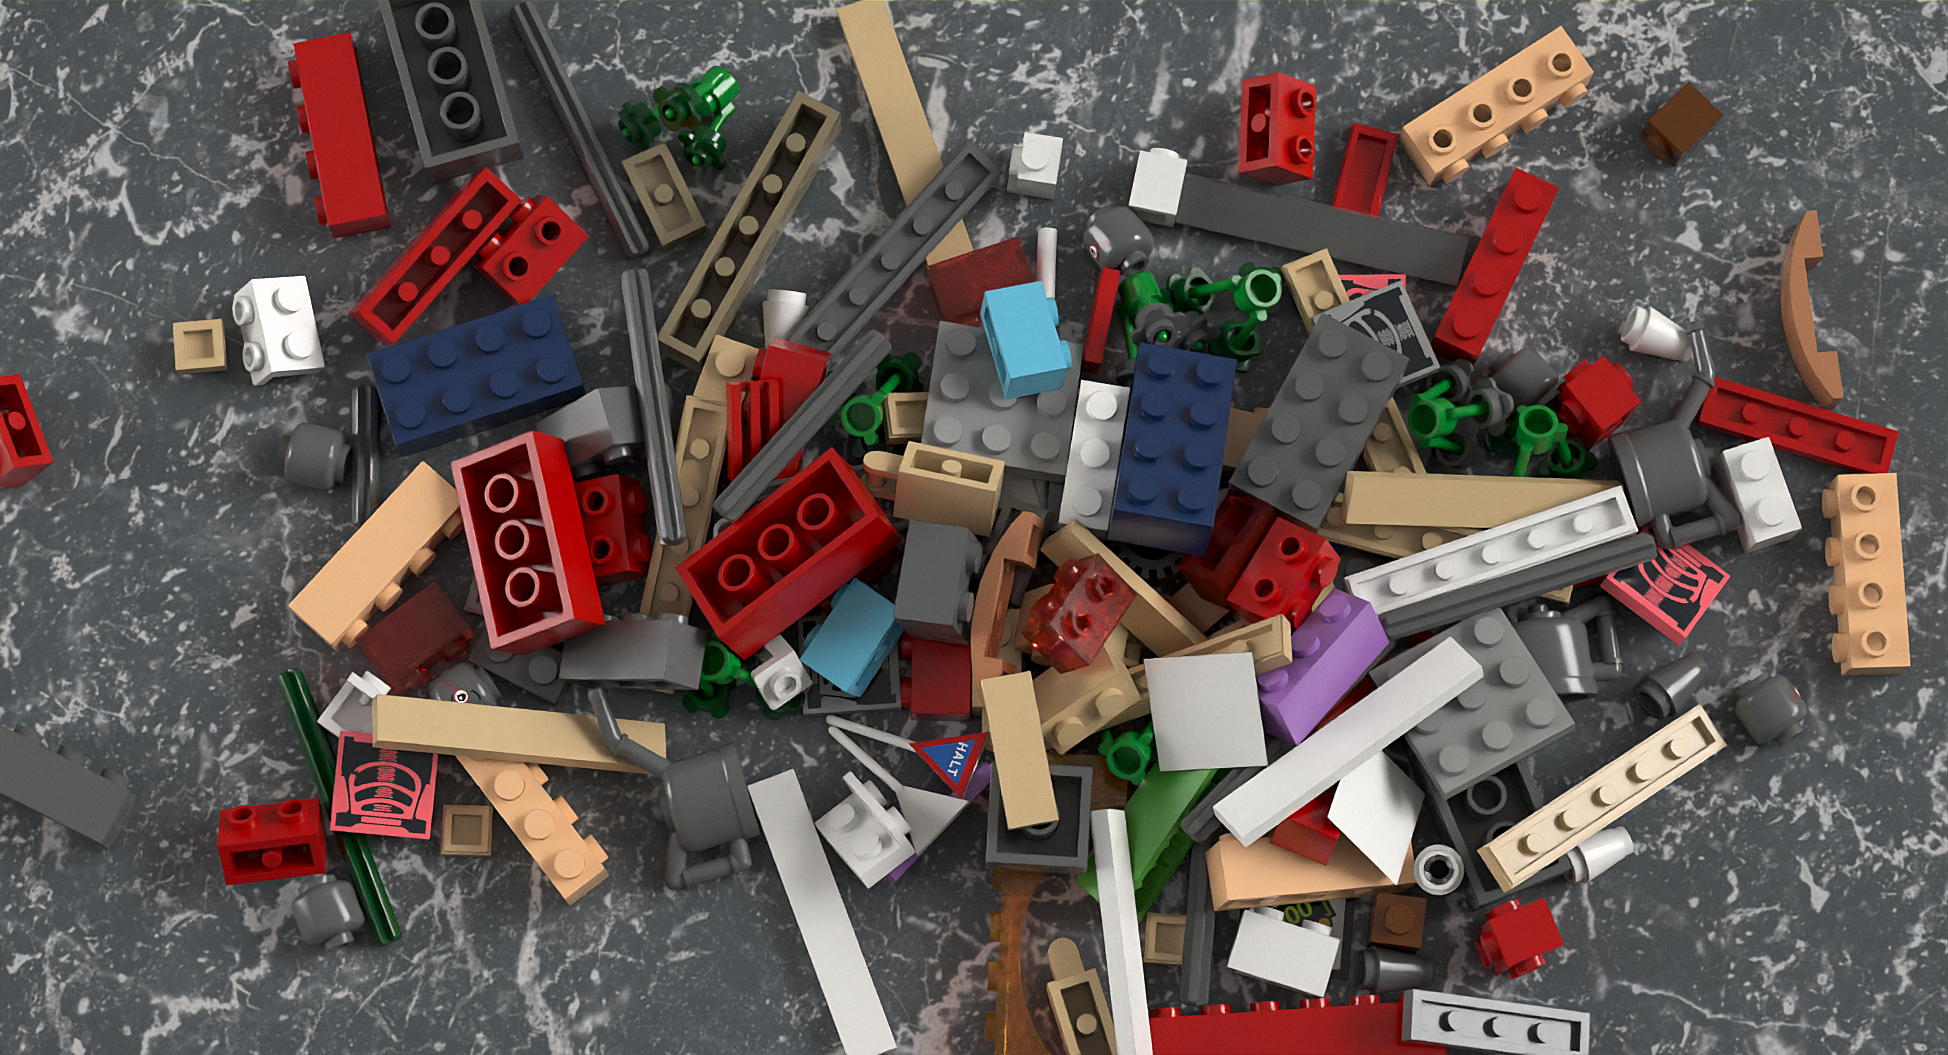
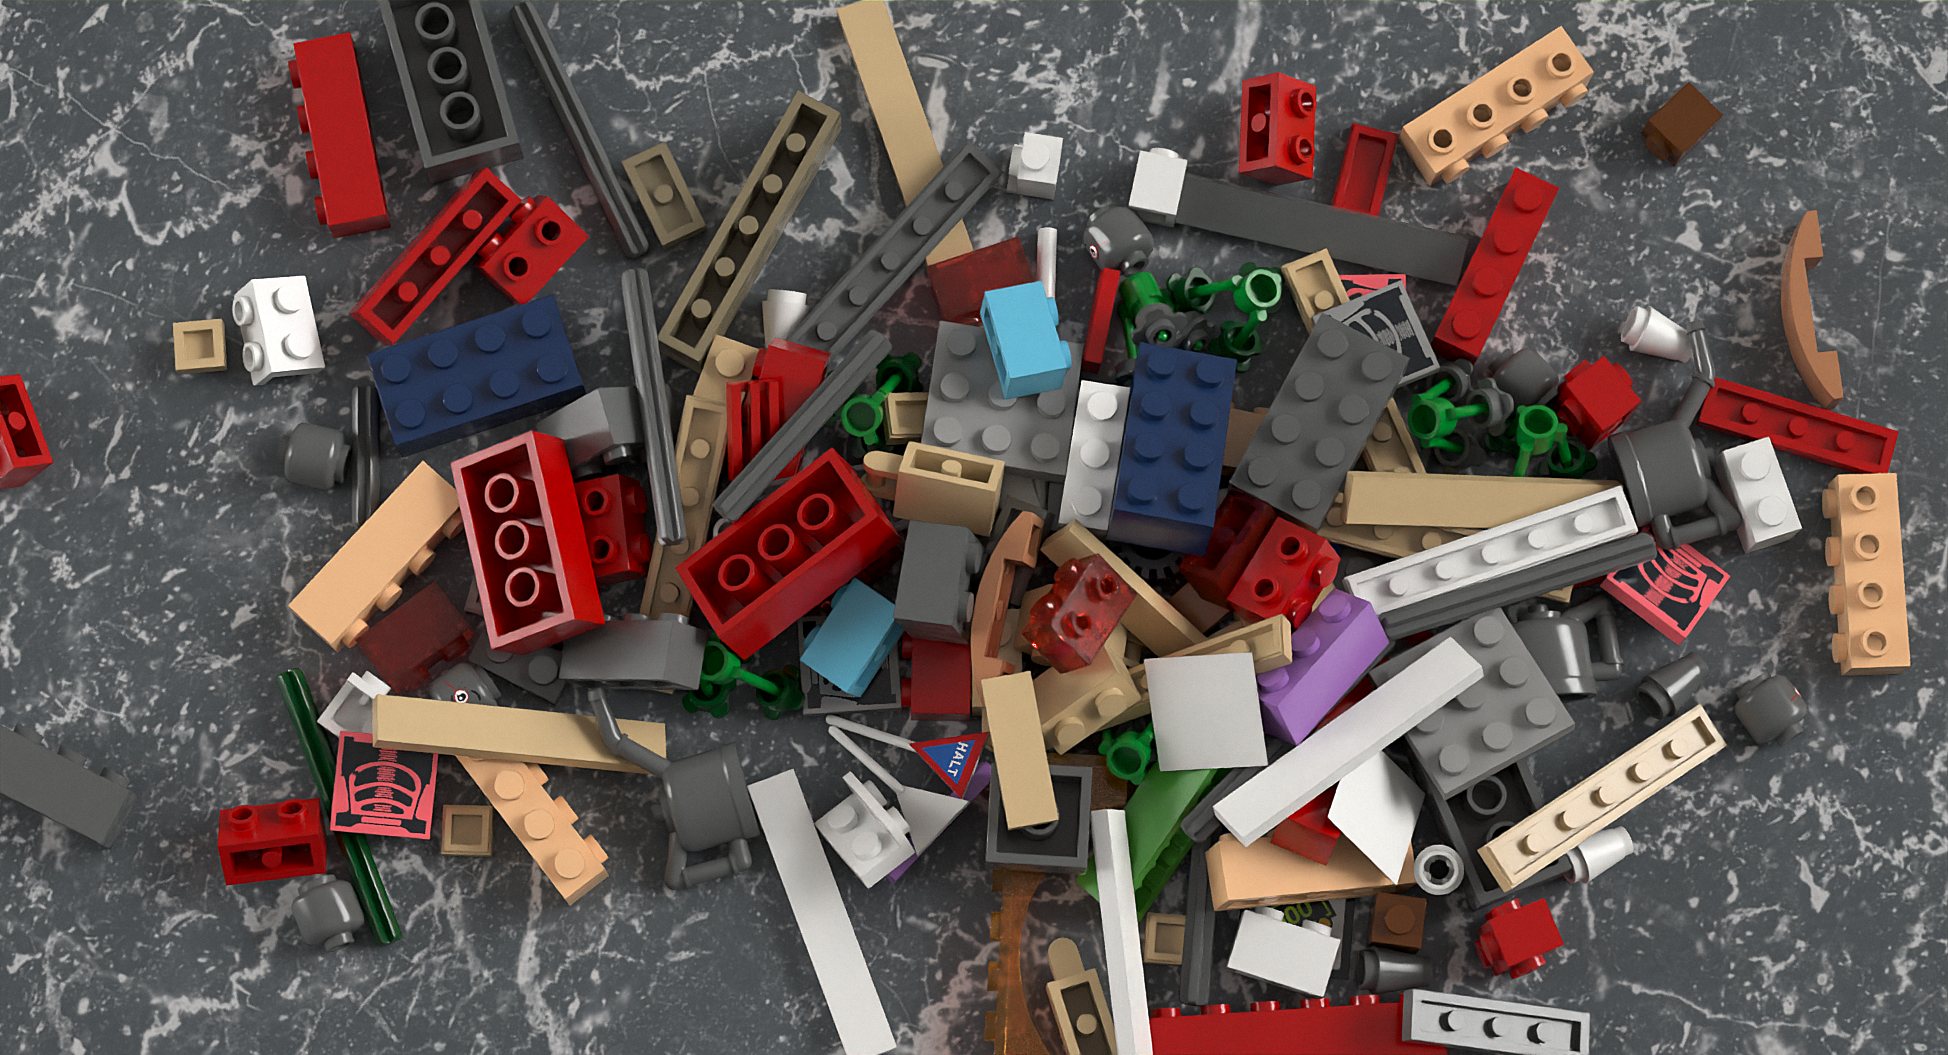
(682, 108): dark green plant -> none
(780, 674): white bracket -> none

